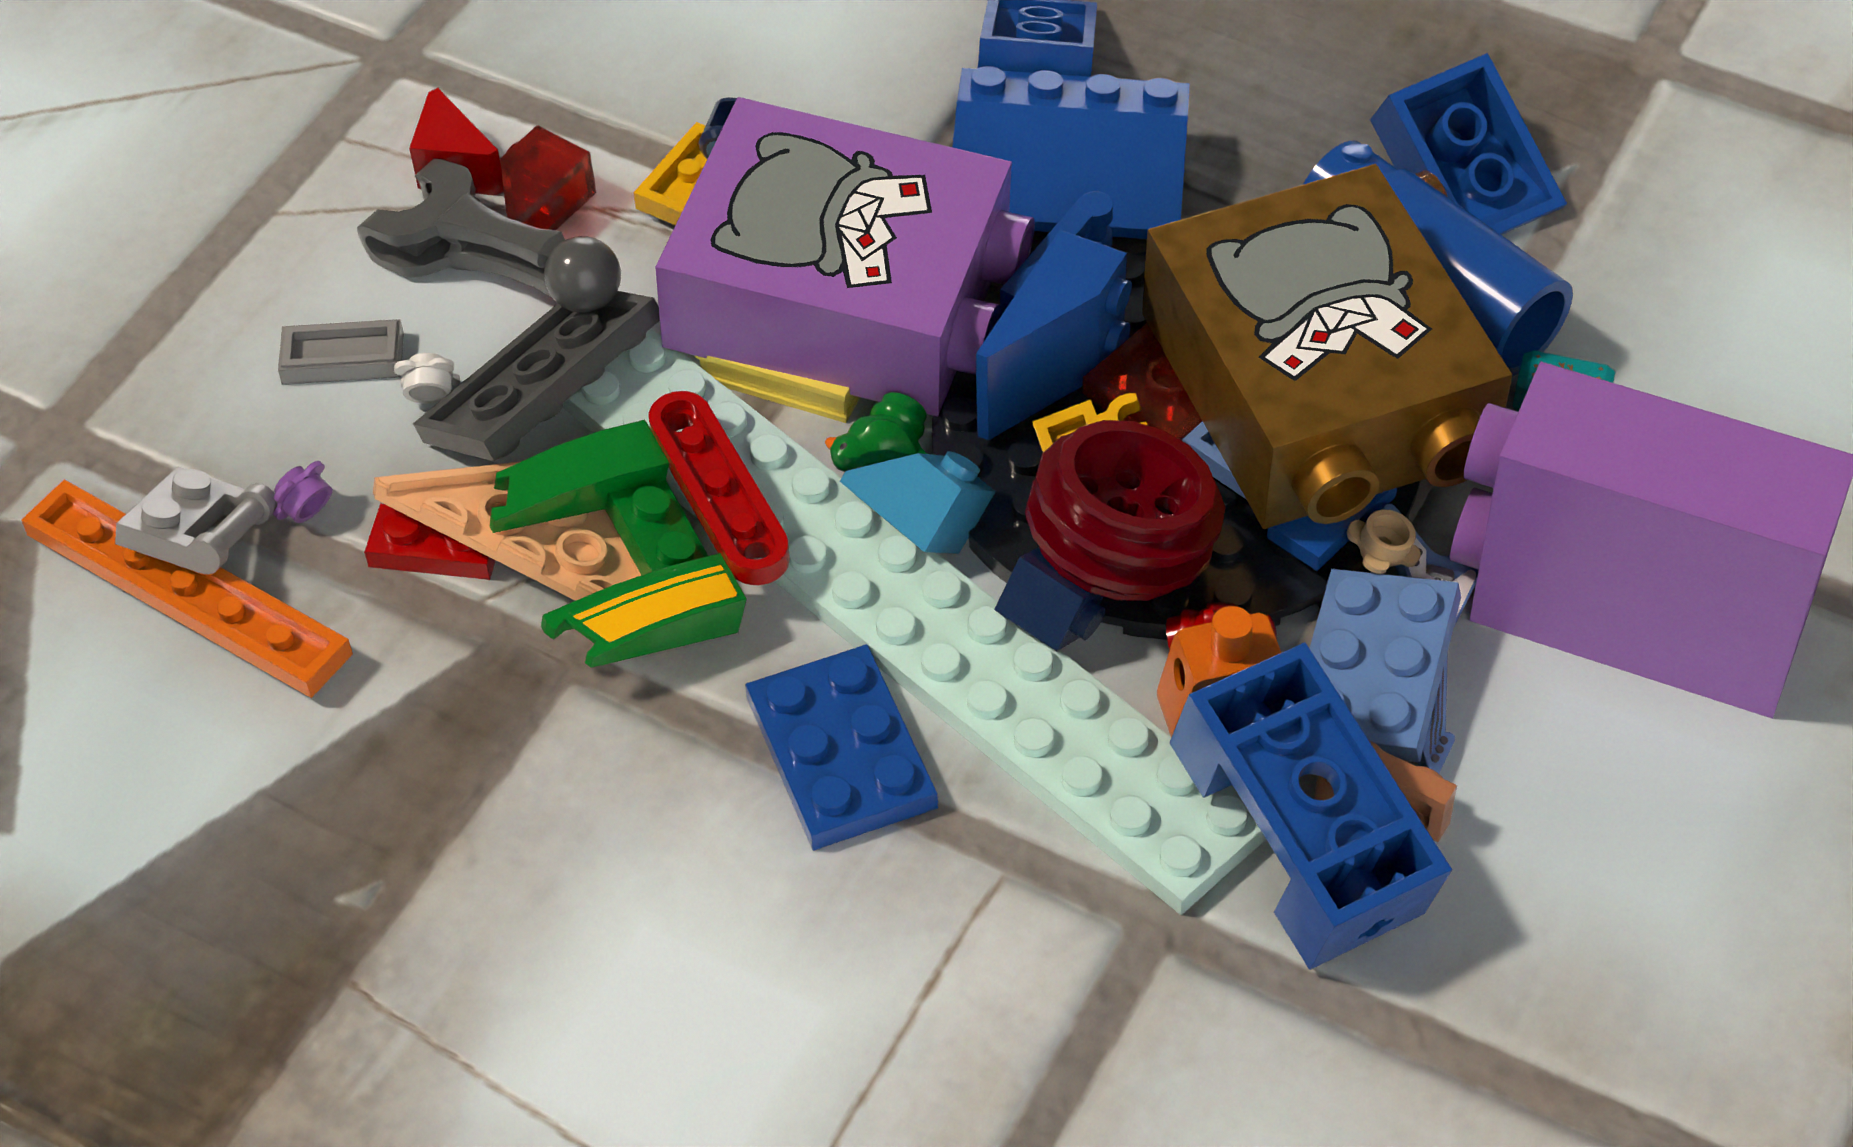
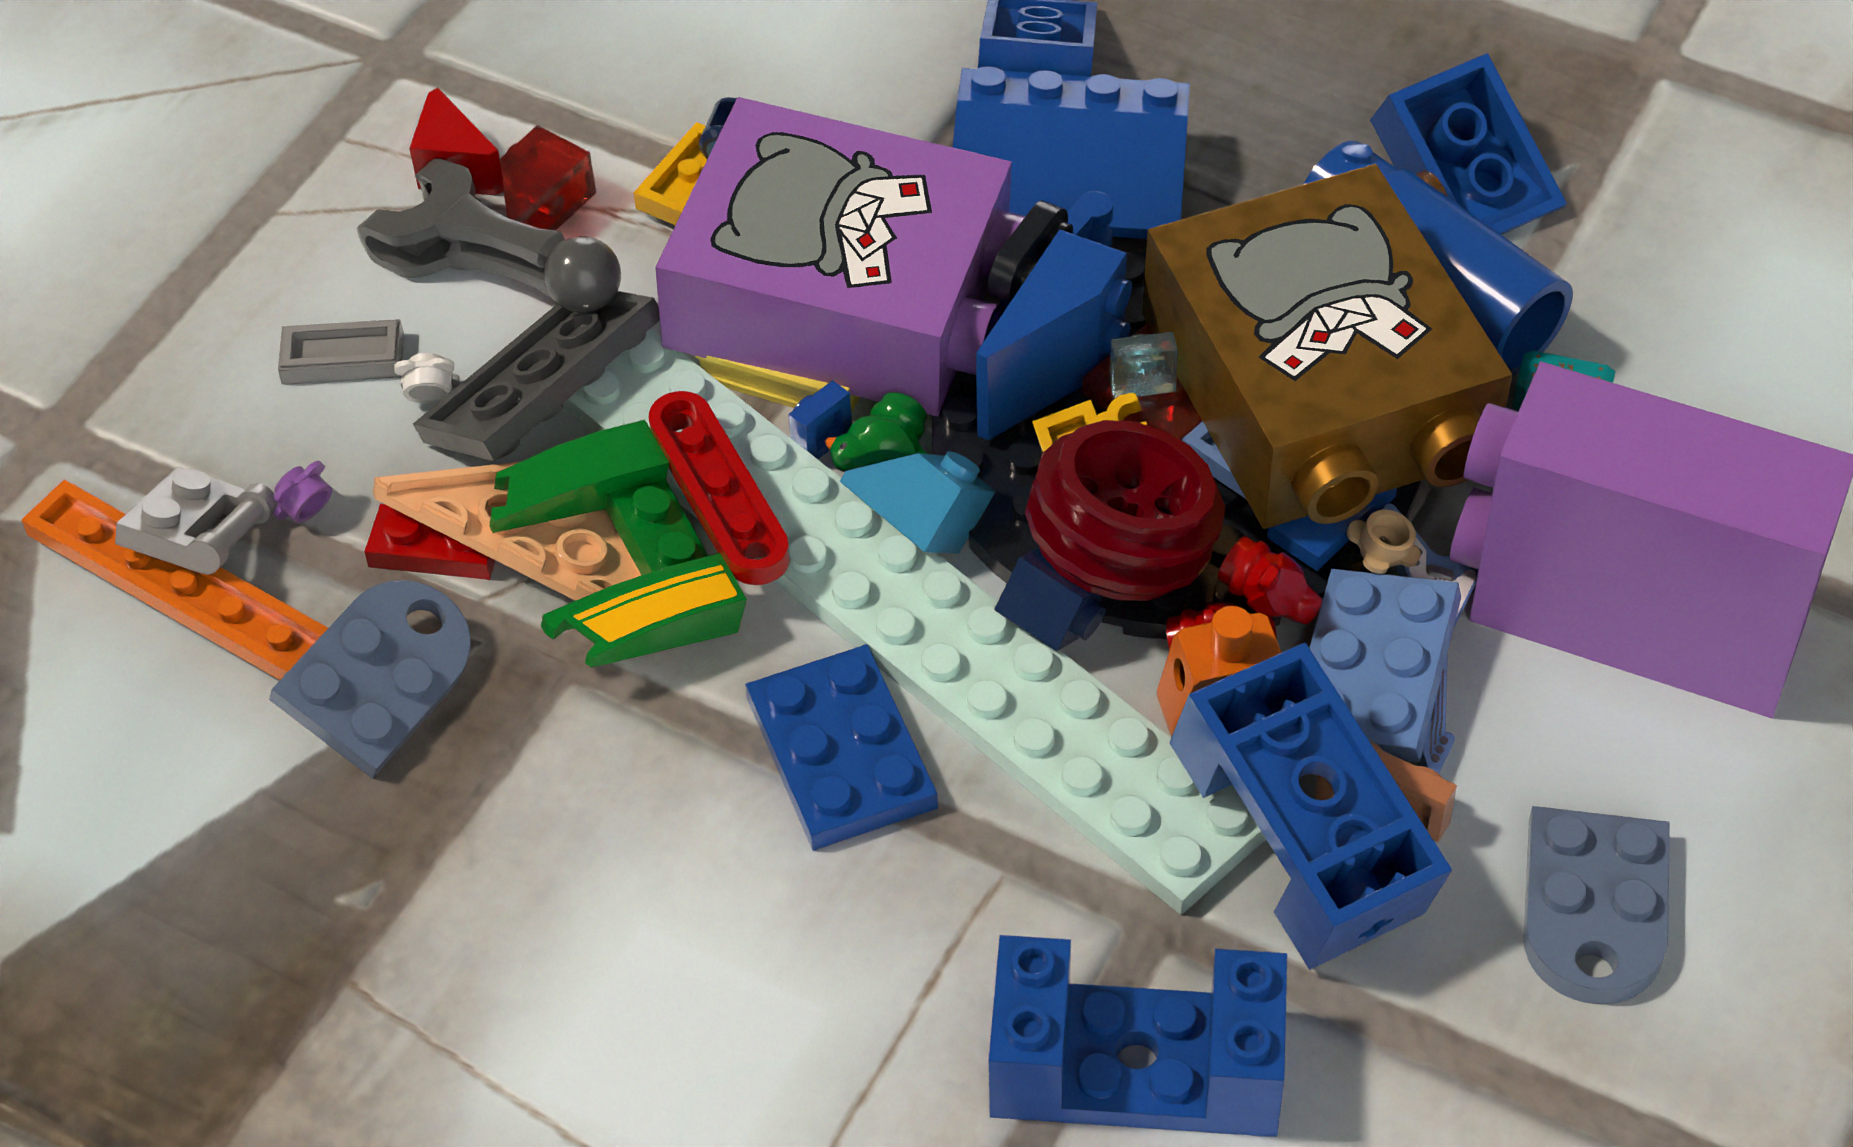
(374, 675): none -> sand blue plate
(821, 417): none -> blue plate
(1025, 248): none -> black plate
(1143, 364): none -> clear light blue plate
(1213, 1049): none -> blue plate
(1269, 582): none -> red animal
(1598, 892): none -> sand blue plate

